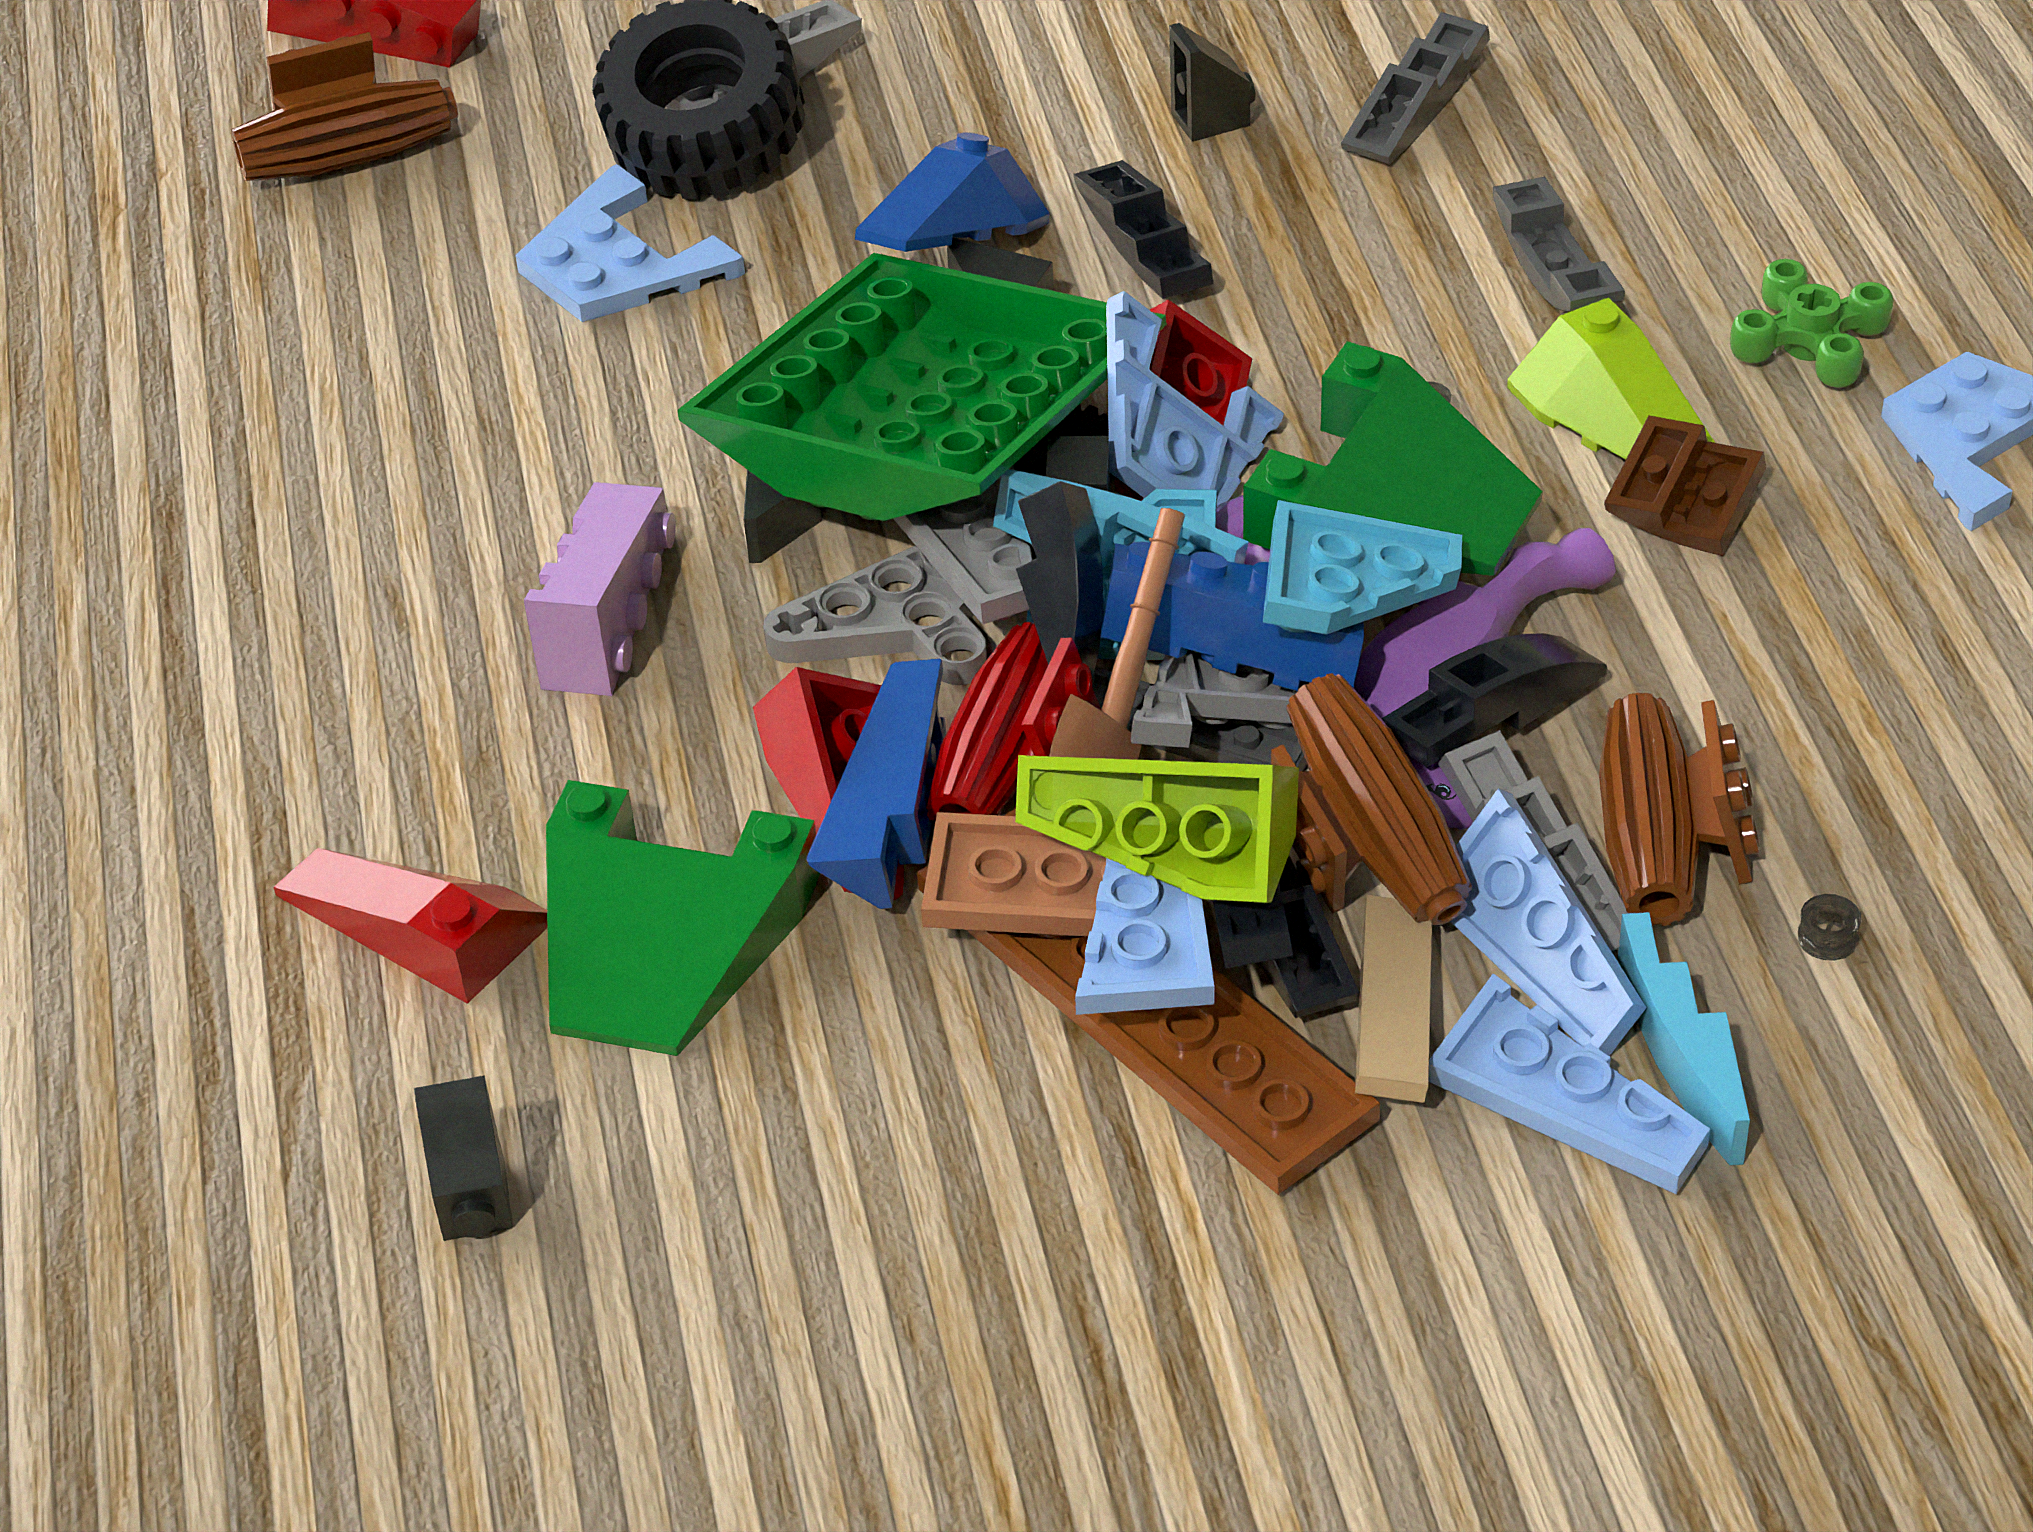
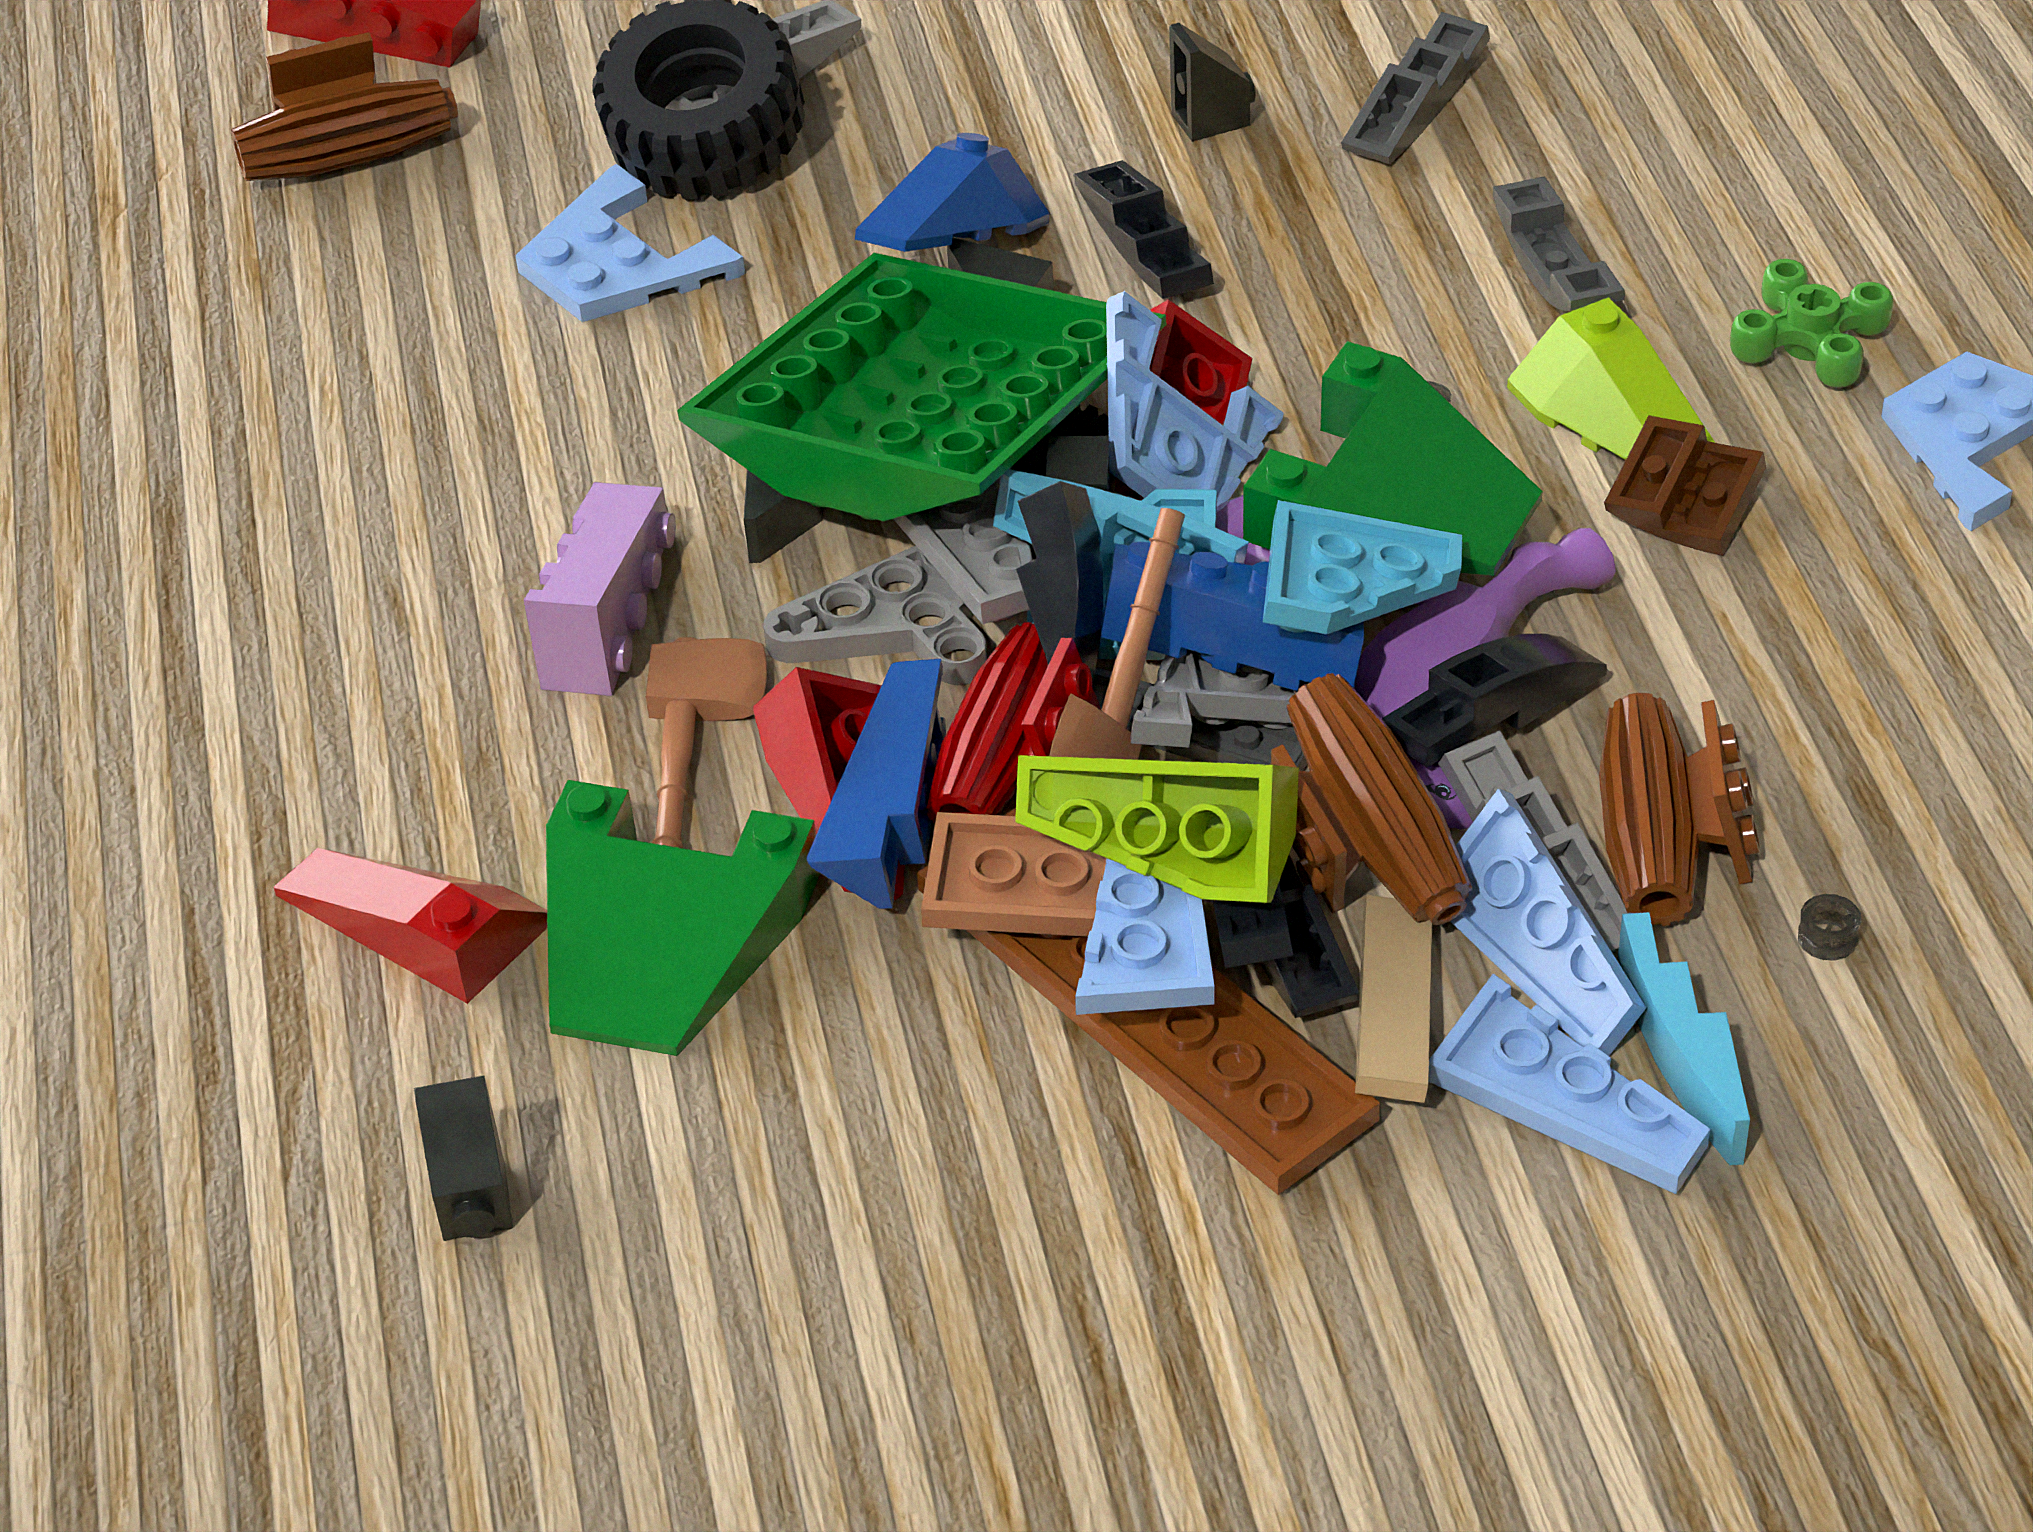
(690, 684): none -> nougat piece

